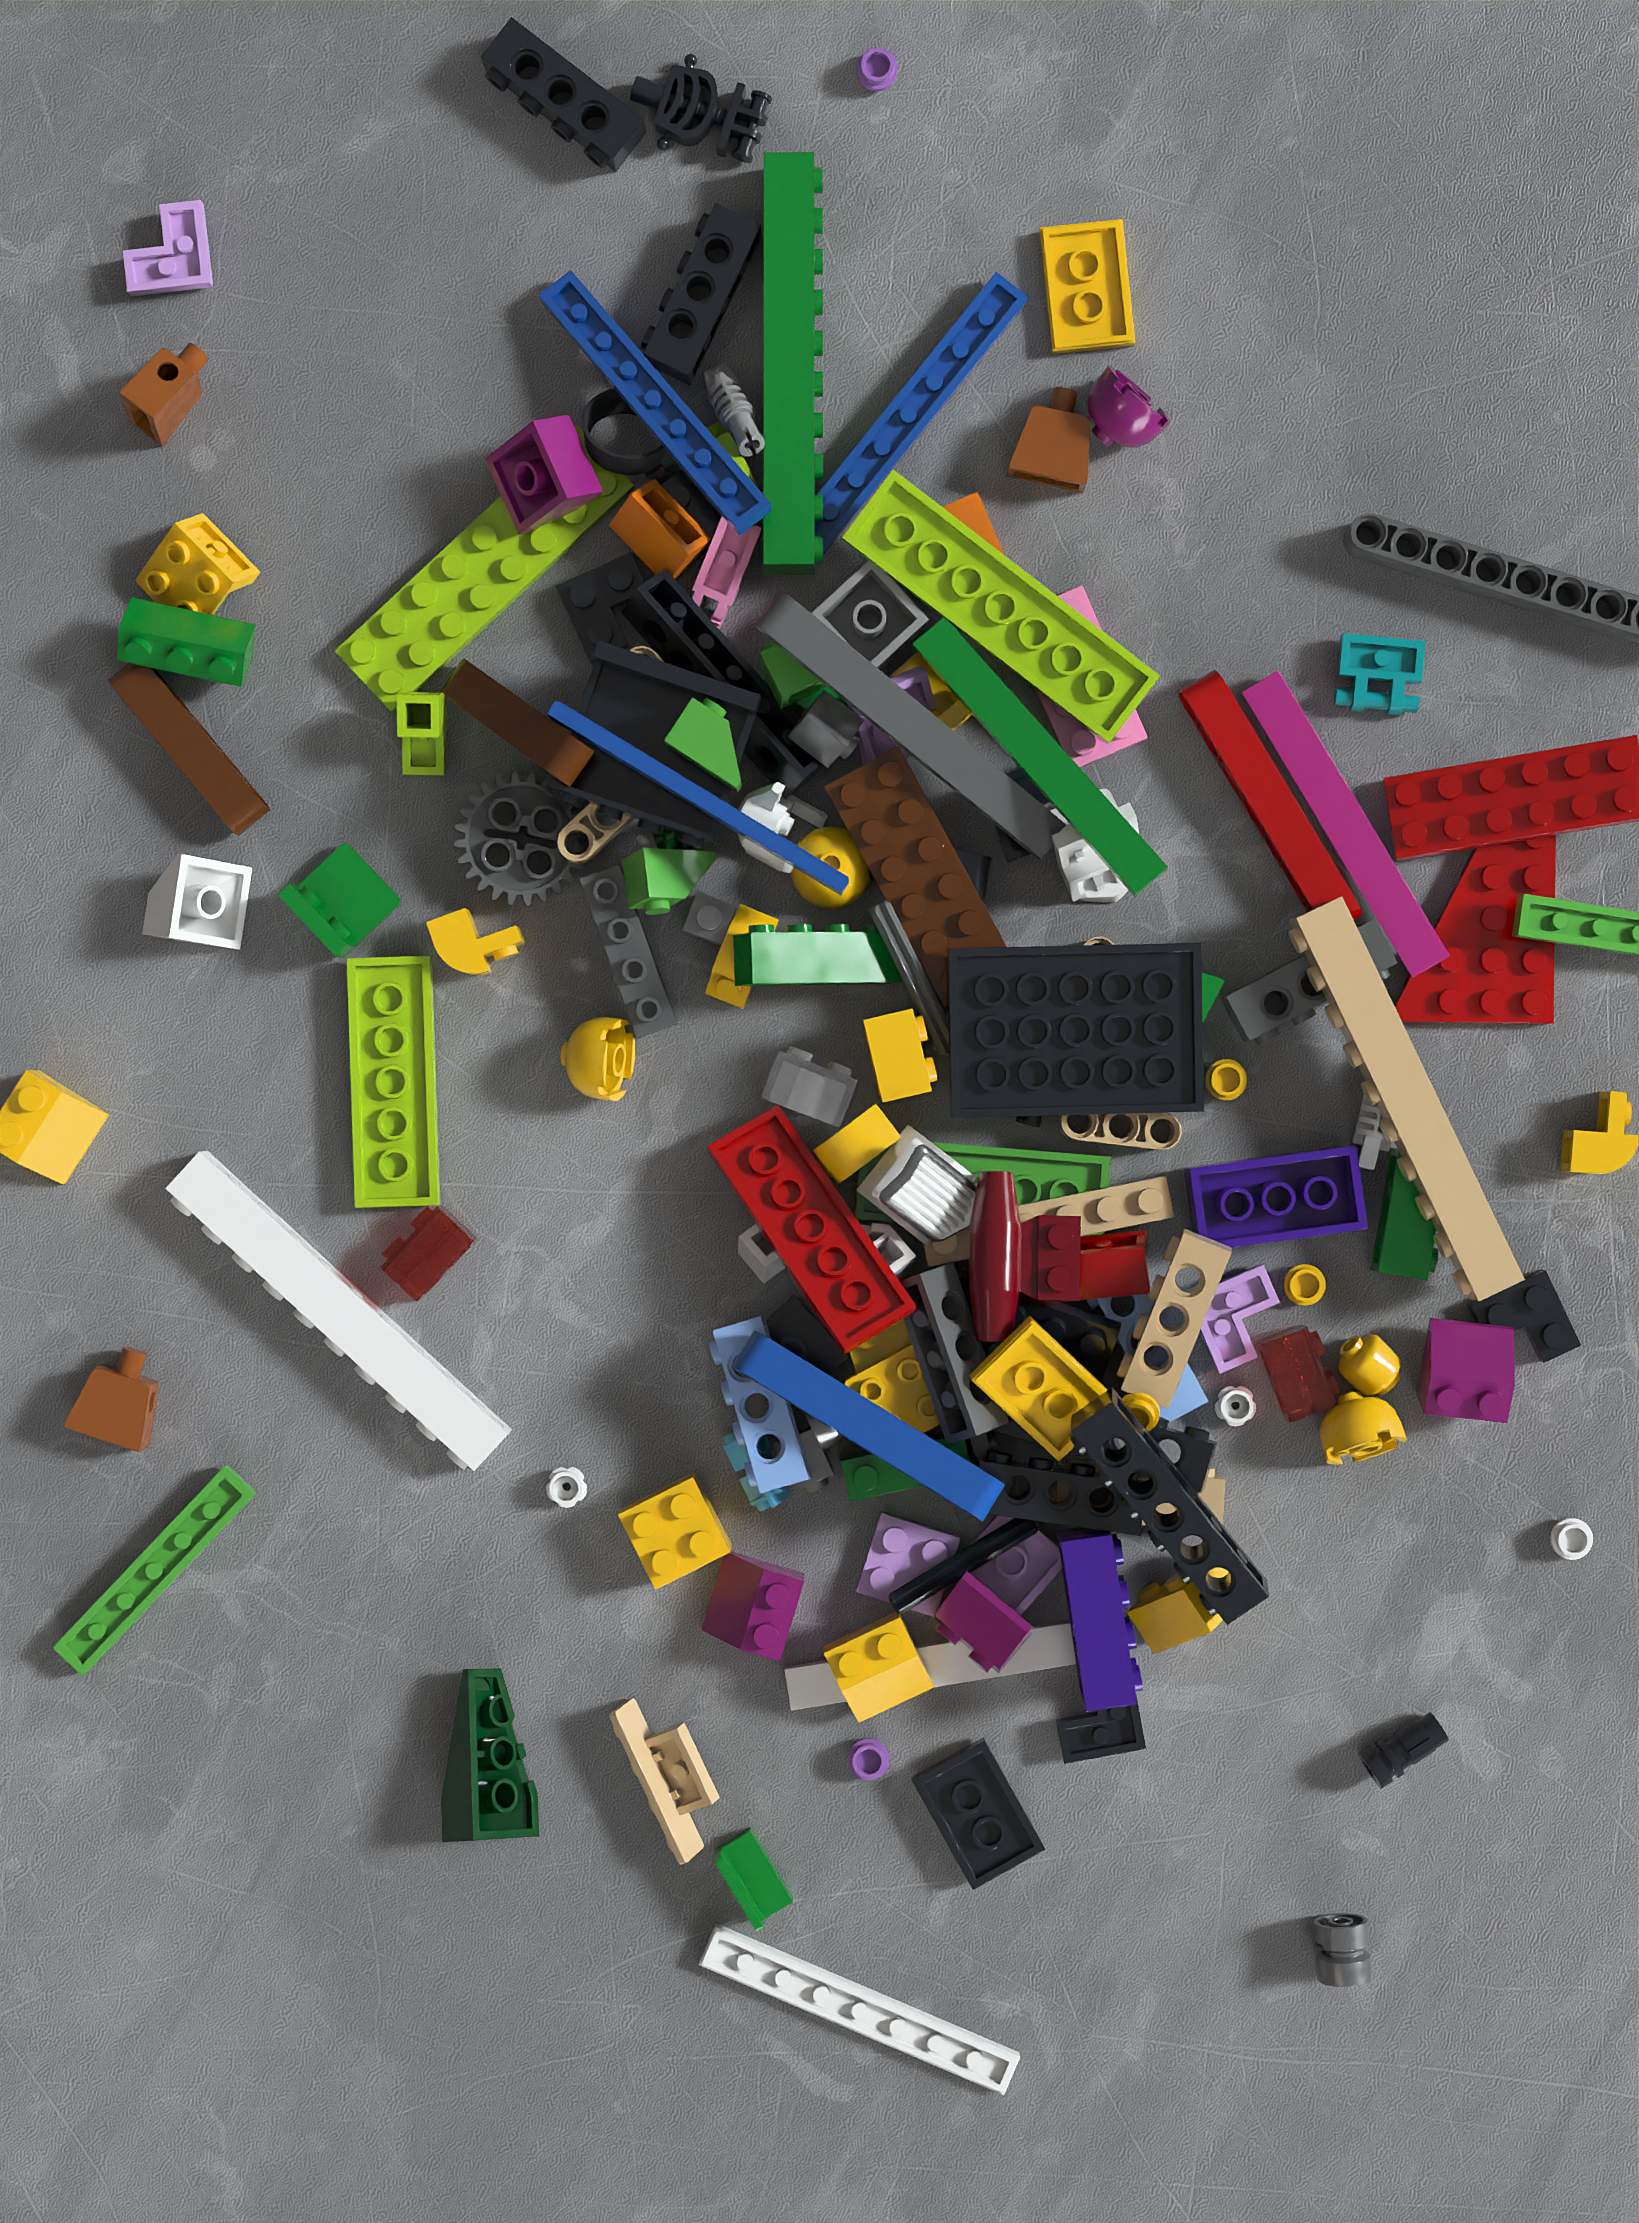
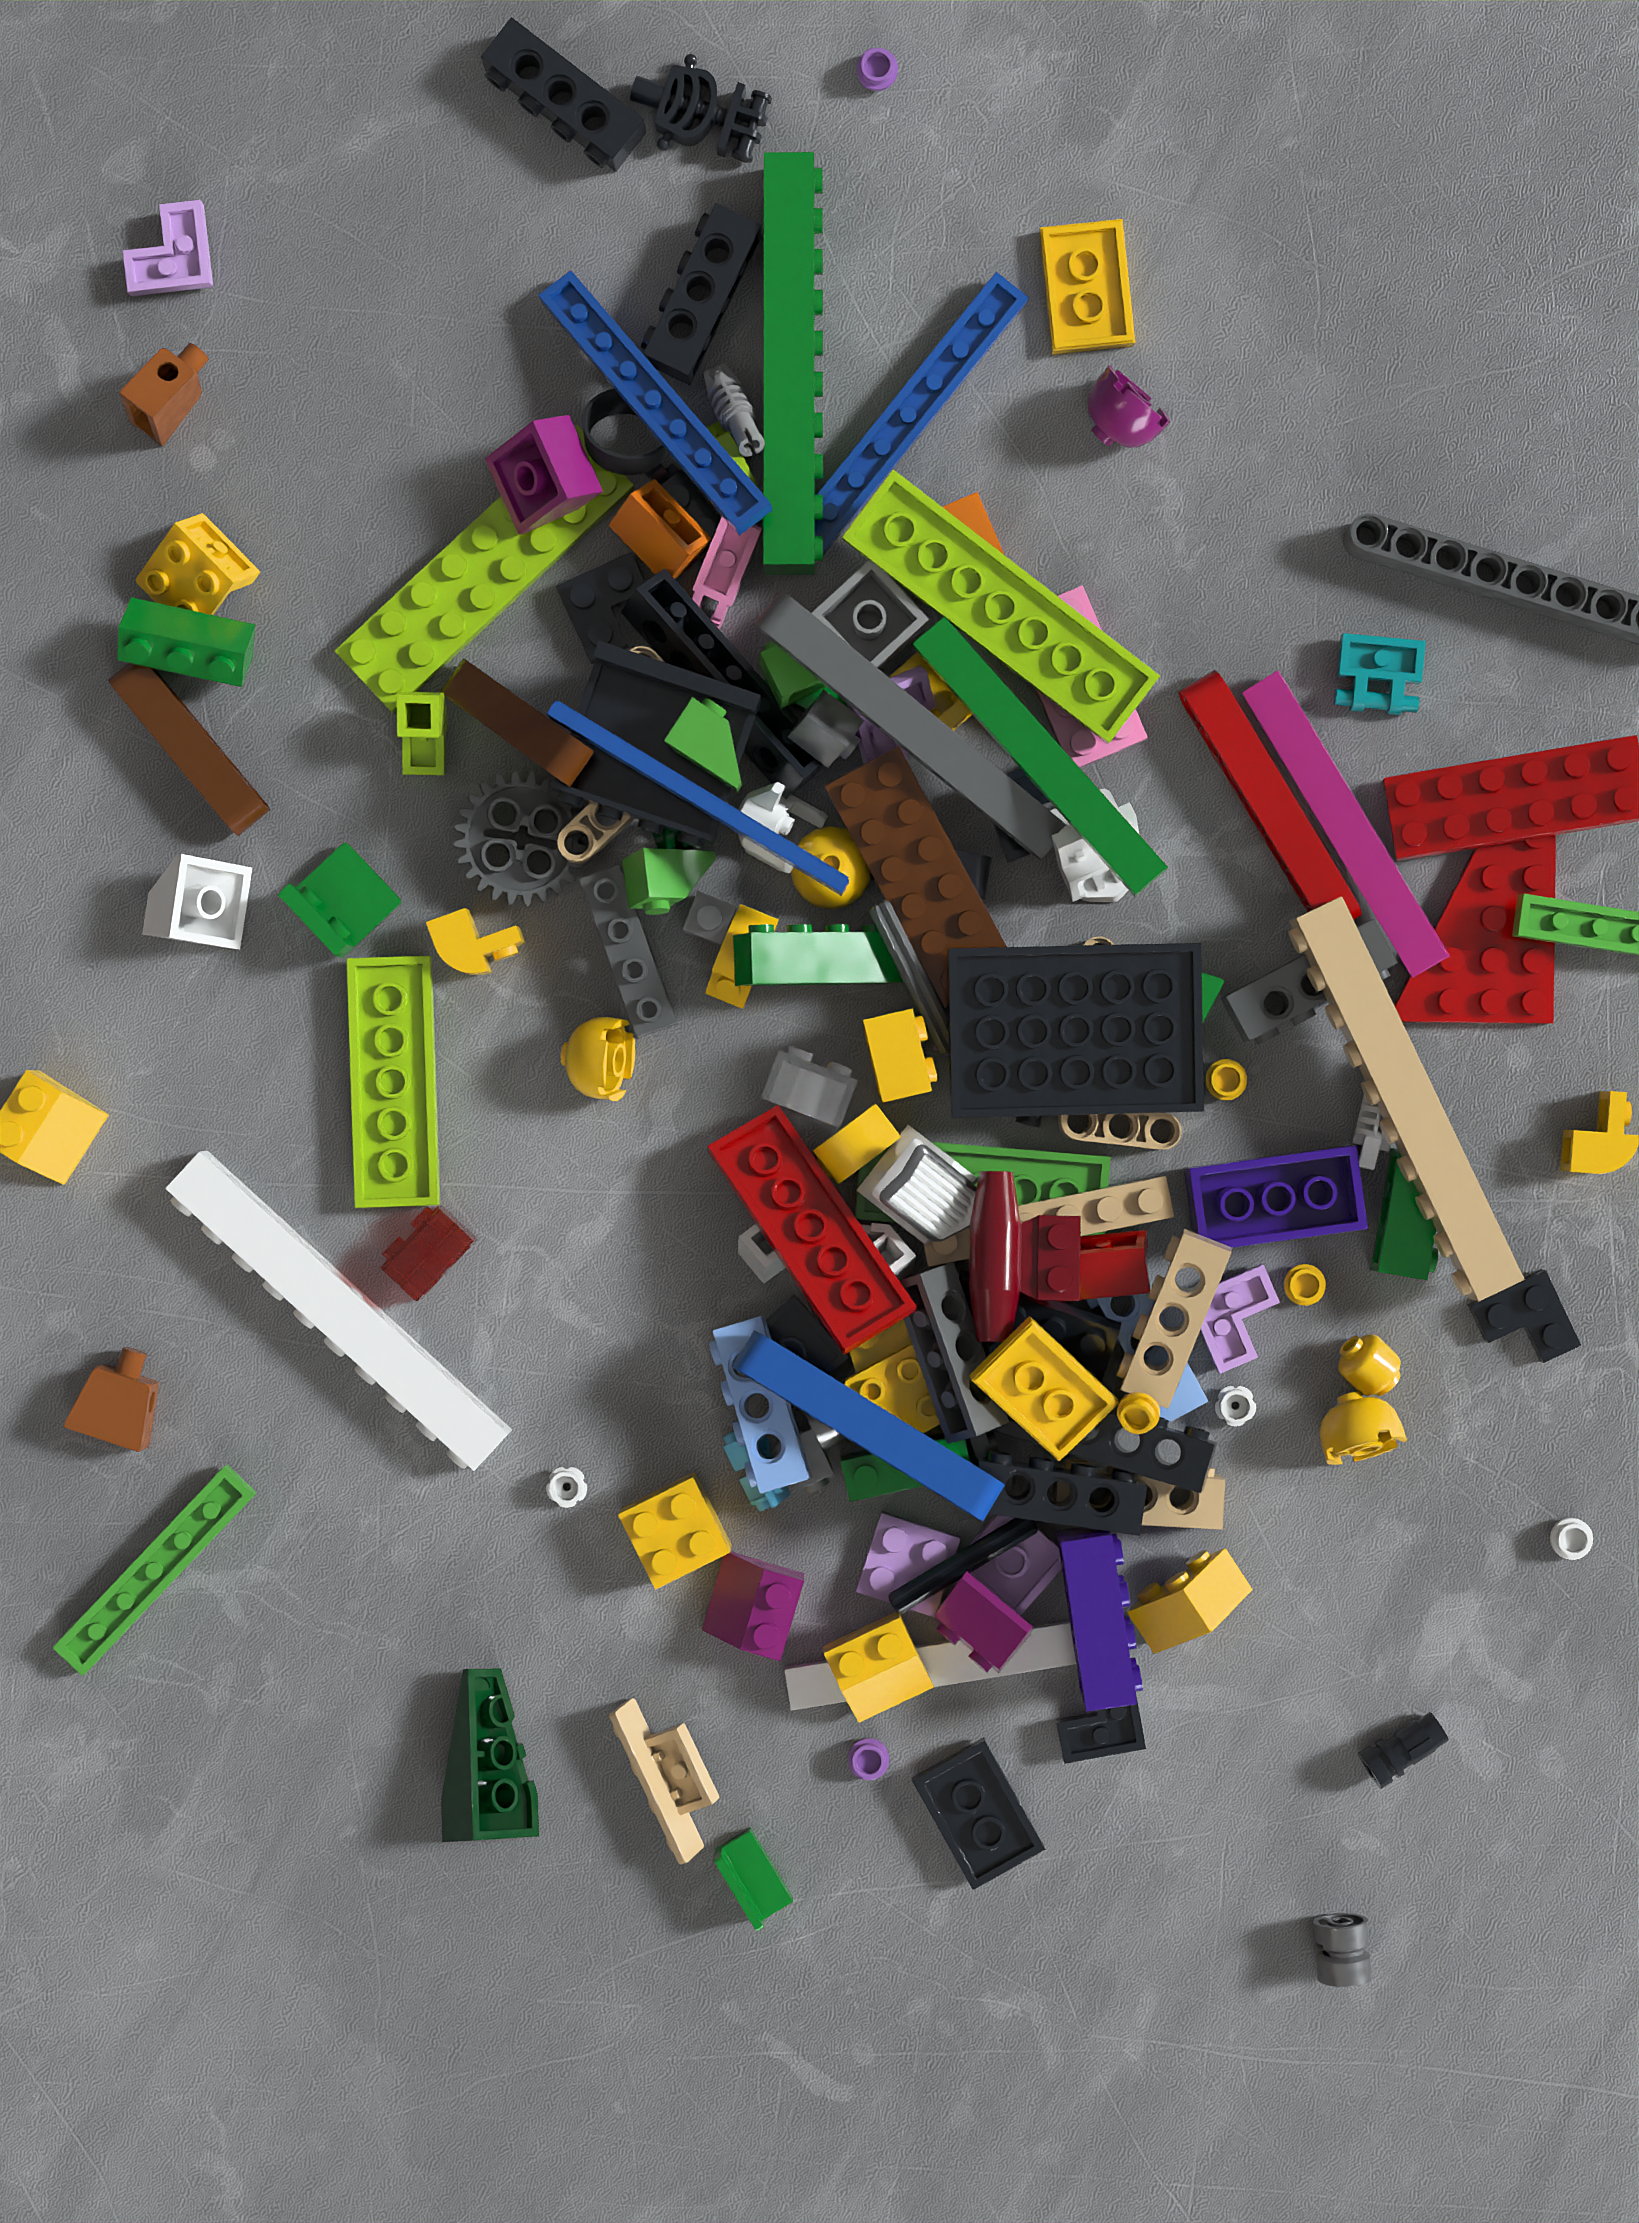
(859, 2009): white tile -> none
(1054, 445): dark orange torso -> none
(1111, 1418): black brick -> none
(1297, 1372): clear red brick -> none
(1467, 1370): magenta slope -> none

